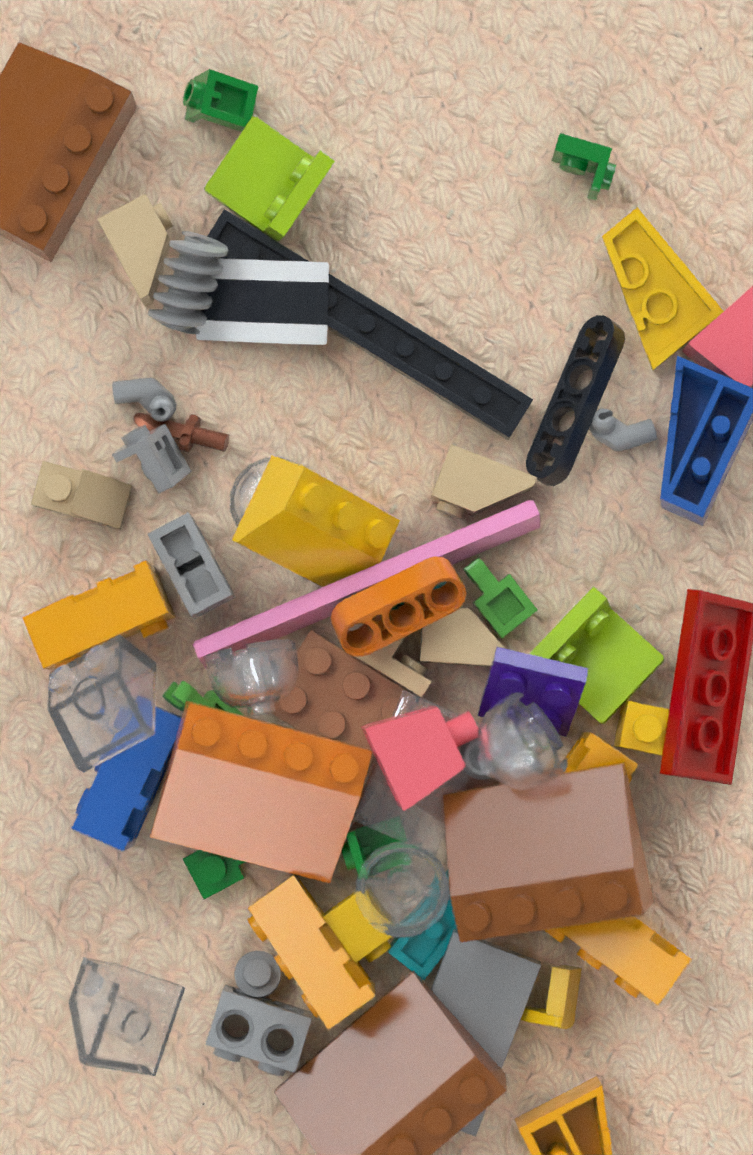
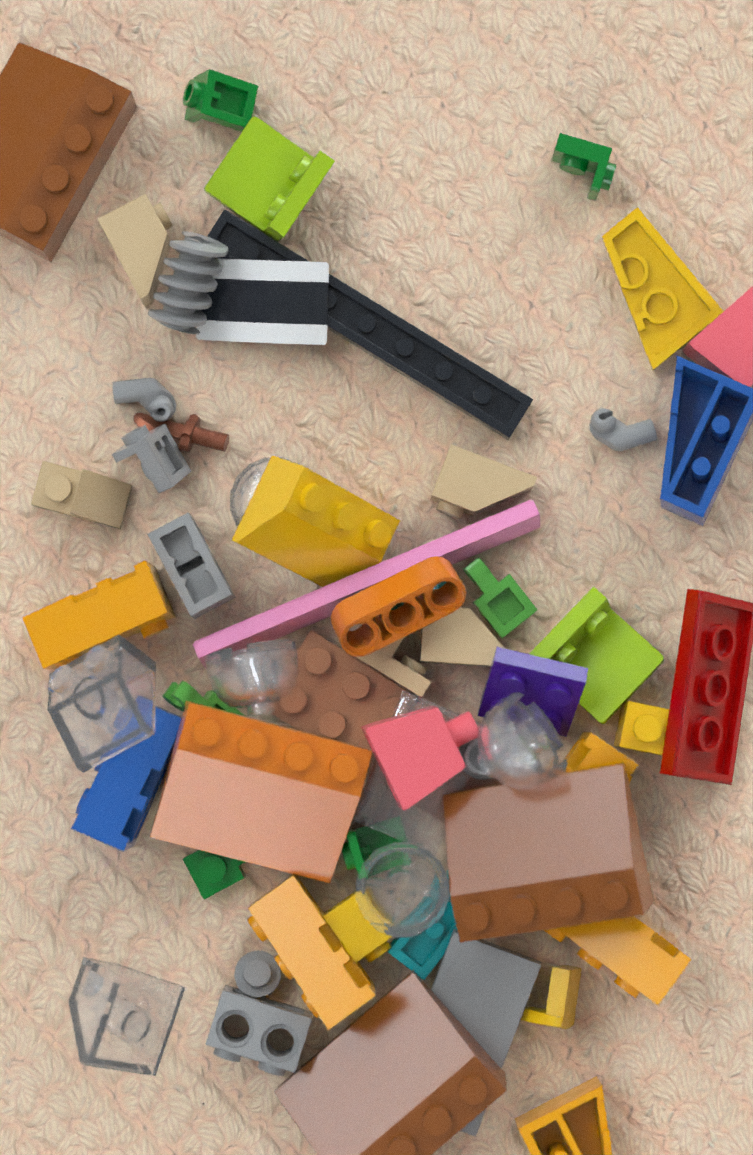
(582, 402): black beam -> none

